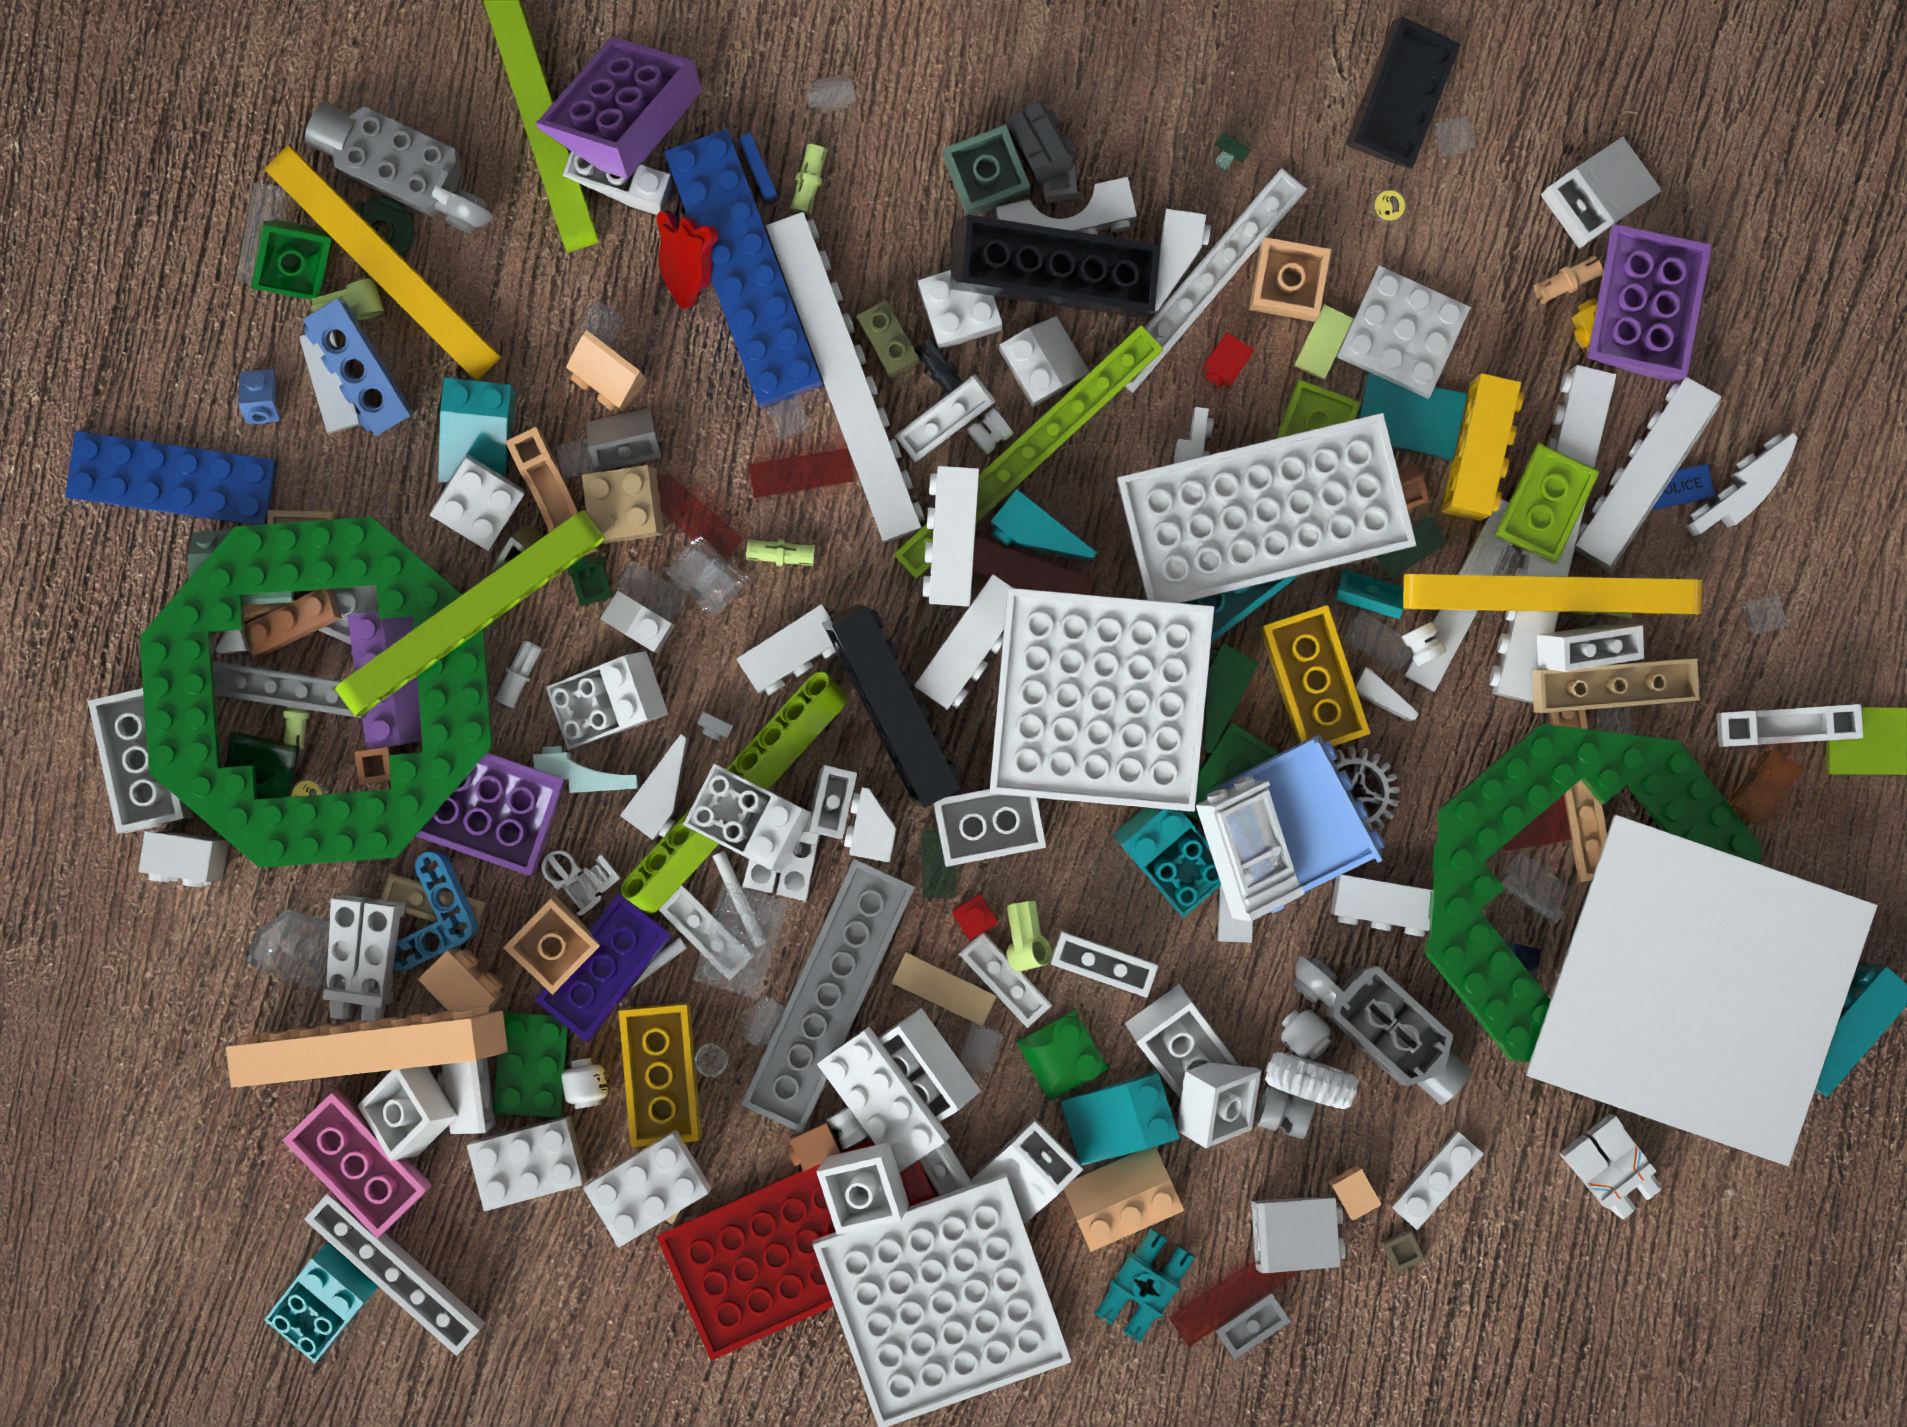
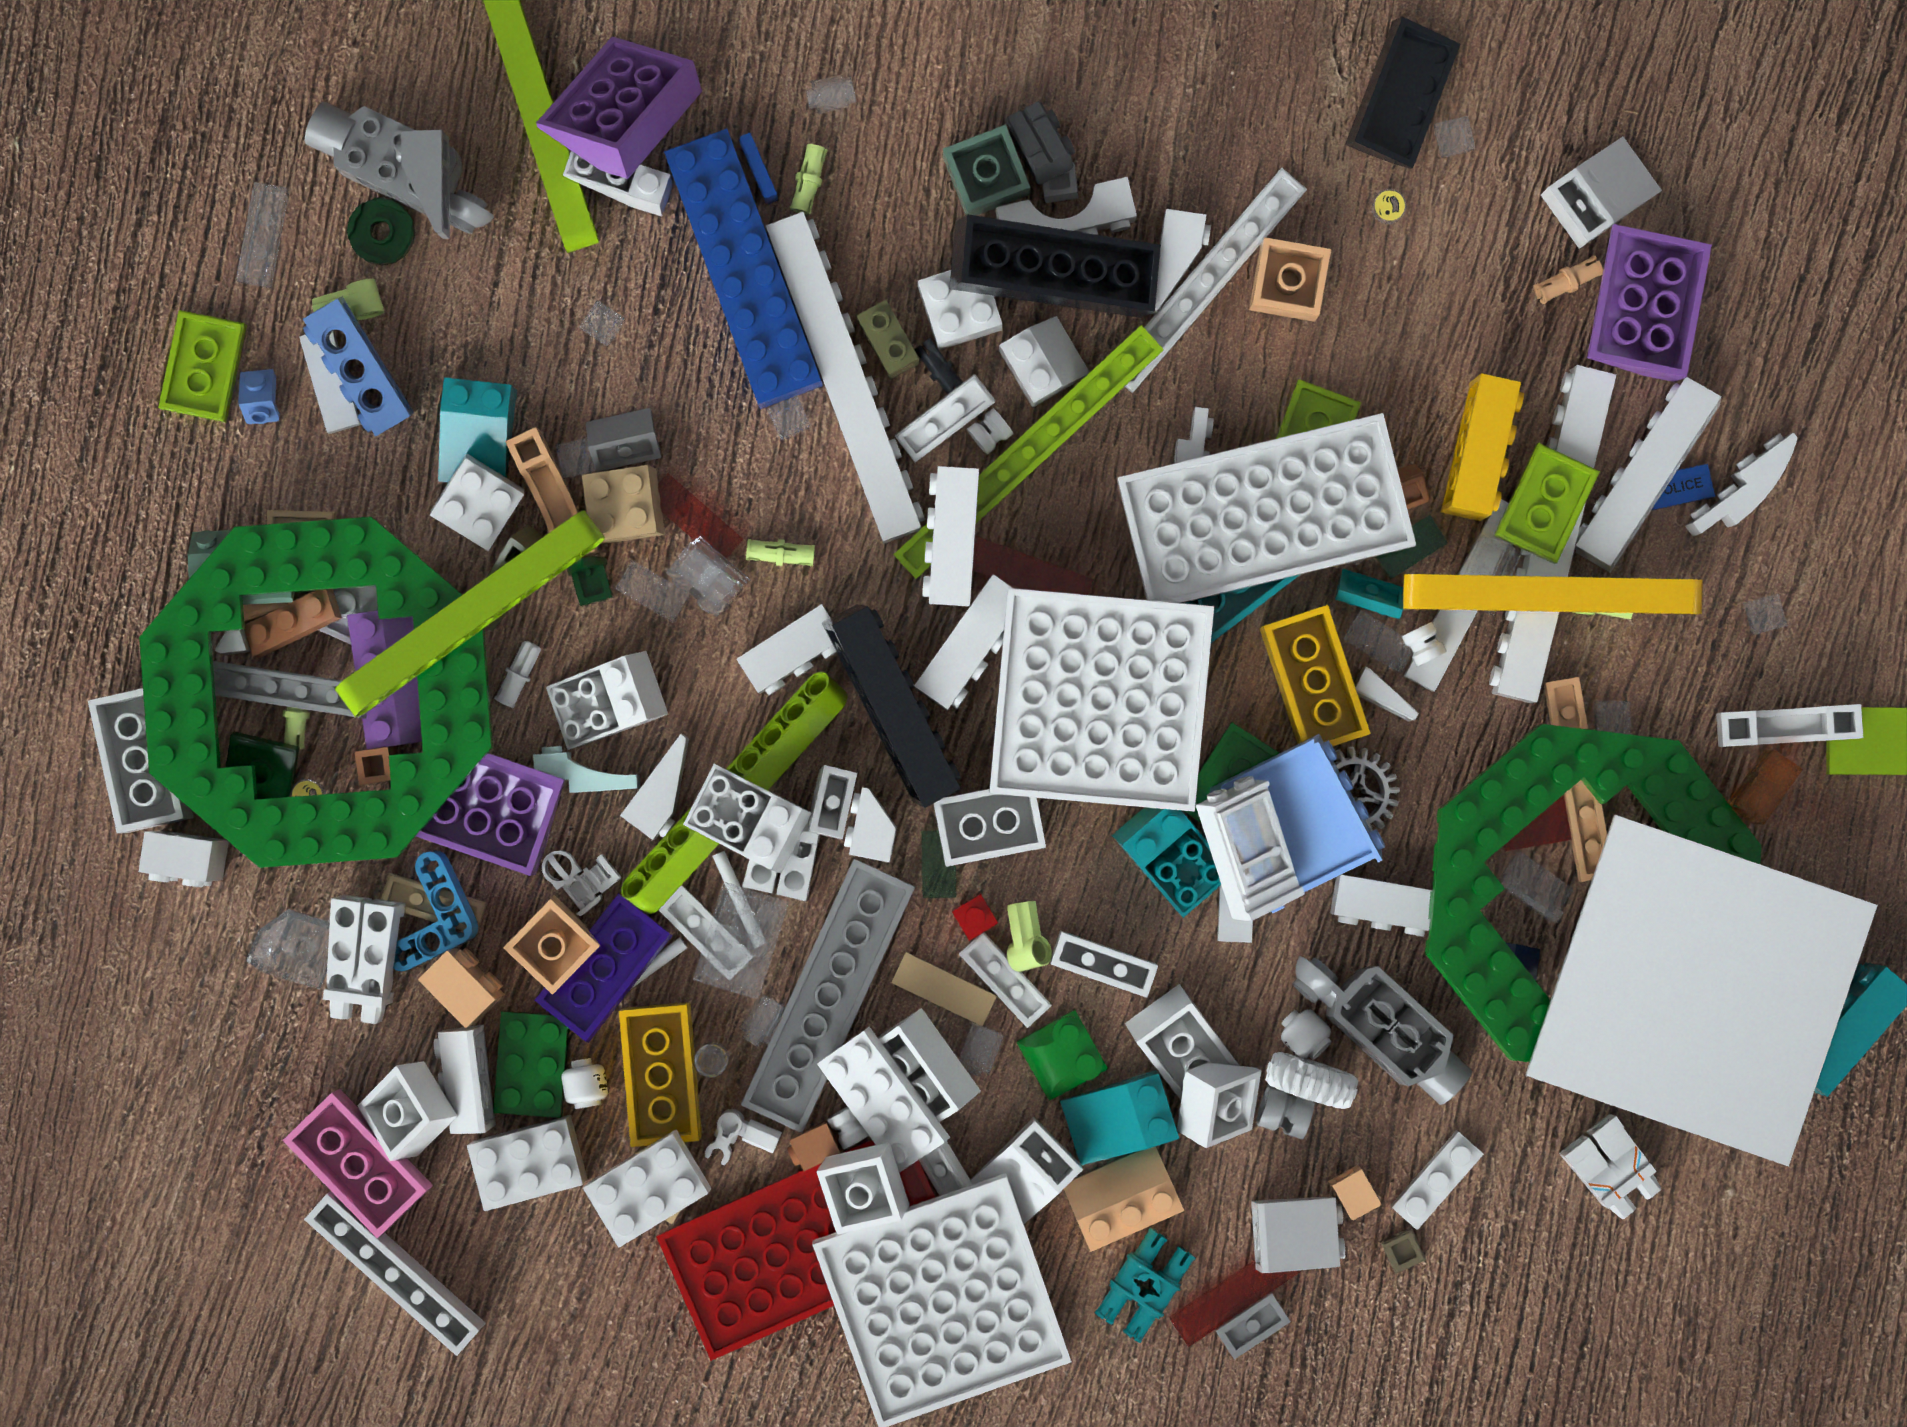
(170, 478): blue plate -> none
(202, 366): none -> lime tile
(290, 259): green slope -> none
(321, 1302): teal slope -> none
(367, 1046): light nougat brick -> none
(382, 262): yellow beam -> none
(426, 164): none -> light grey slope
(605, 372): light nougat slope -> none
(637, 622): white slope -> none
(685, 256): red tile -> none
(715, 727): light grey plate -> none
(733, 1124): none -> white bar
(801, 473): clear red tile -> none
(1034, 530): teal slope -> none
(1226, 682): dark green slope -> none
(1227, 361): red brick -> none
(1232, 150): clear green tile -> none
(1323, 342): yellowish green tile -> none
(1403, 332): white plate -> none
(1414, 421): teal tile -> none
(1584, 322): yellow bracket -> none
(1590, 646): white brick -> none
(1616, 685): tan piece -> none

